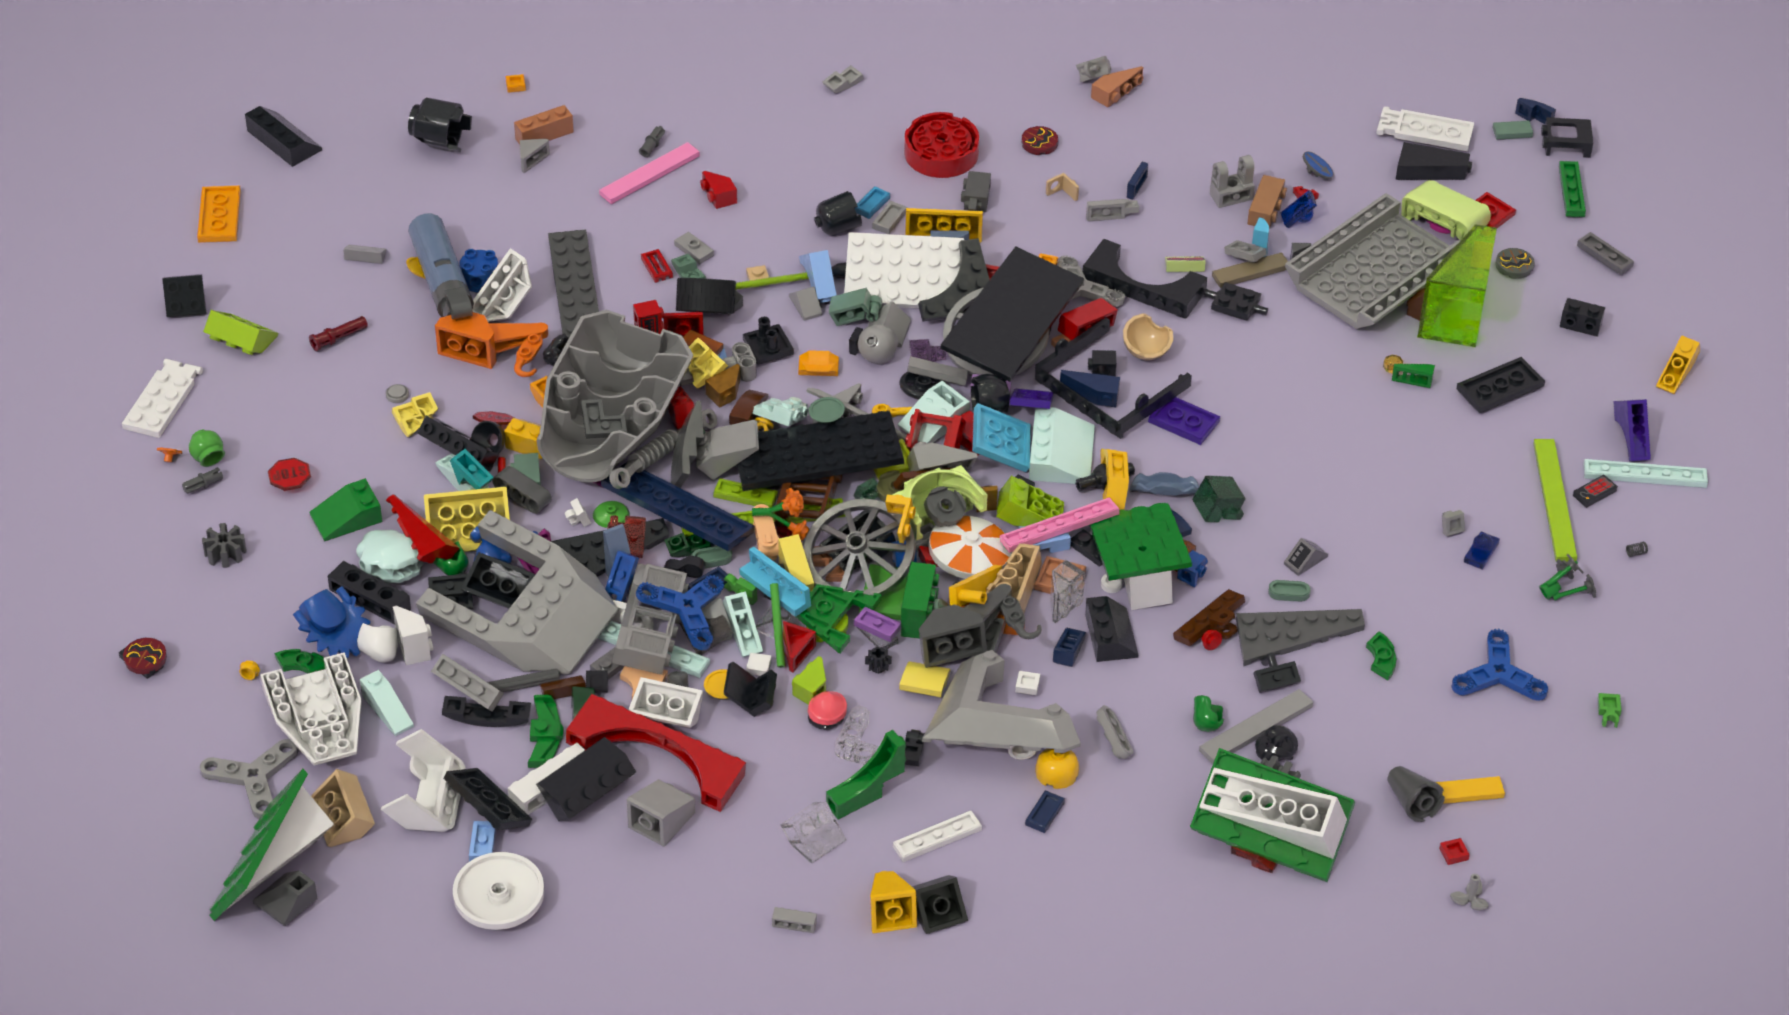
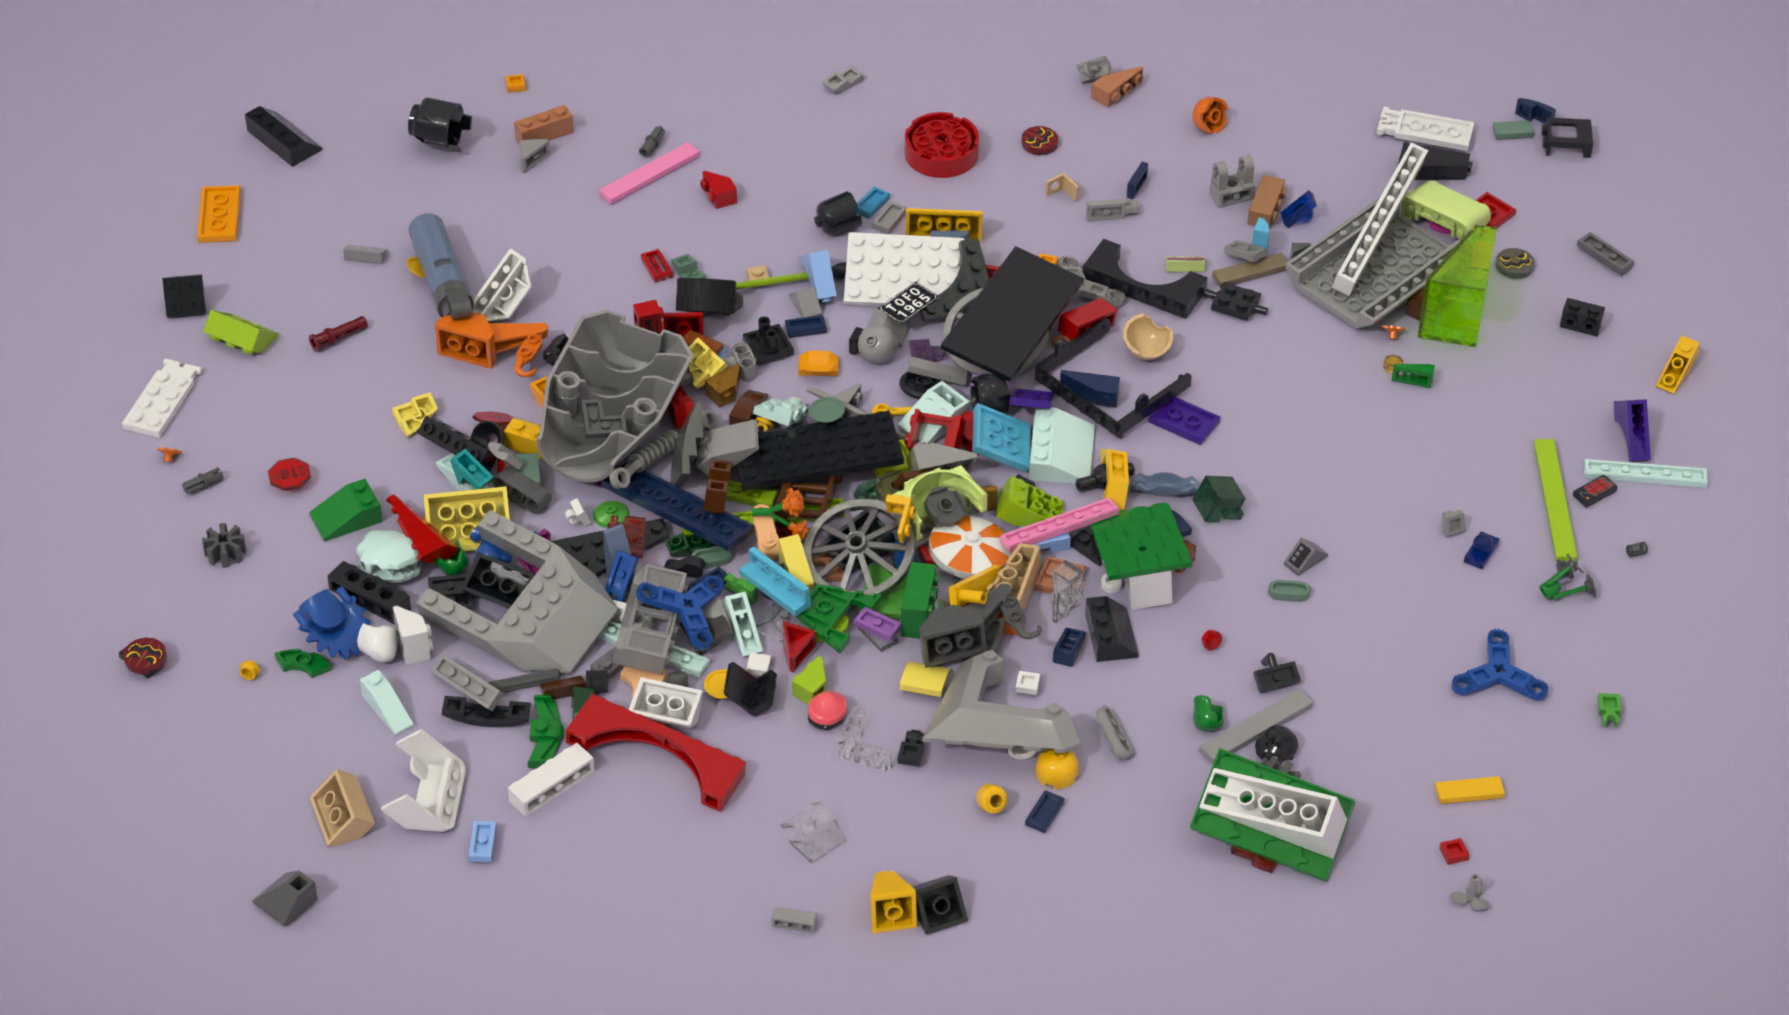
(206, 447): bright green piece -> none
(239, 773): light grey piece -> none
(281, 834): piece -> none
(317, 709): white wedge -> none
(397, 393): light grey piece -> none
(478, 267): blue brick -> none
(487, 799): black plate -> none
(498, 890): white dish -> none
(505, 455): none -> light grey slope
(572, 277): dark grey plate -> none
(585, 779): black slope -> none
(659, 811): light grey slope -> none
(694, 247): light grey plate -> none
(717, 486): none -> reddish brown arch
(777, 623): bright green piece -> none
(805, 326): none -> dark blue tile
(854, 306): sand green hinge -> none
(867, 782): green arch -> none
(878, 660): black gear -> none
(908, 302): none -> black sticker
(937, 836): white tile -> none
(976, 191): dark grey hinge -> none
(991, 798): none -> yellow head
(1103, 362): black brick -> none
(1198, 569): blue brick -> none
(1210, 114): none -> orange cylinder
(1213, 617): reddish brown plate -> none
(1292, 630): dark grey wing -> none
(1299, 191): red tile -> none
(1317, 165): piece -> none
(1380, 219): none -> white brick
(1383, 654): green tile -> none
(1393, 331): none -> orange plant
(1416, 793): dark grey cone -> none
(1500, 384): black plate -> none
(1572, 189): green plate -> none

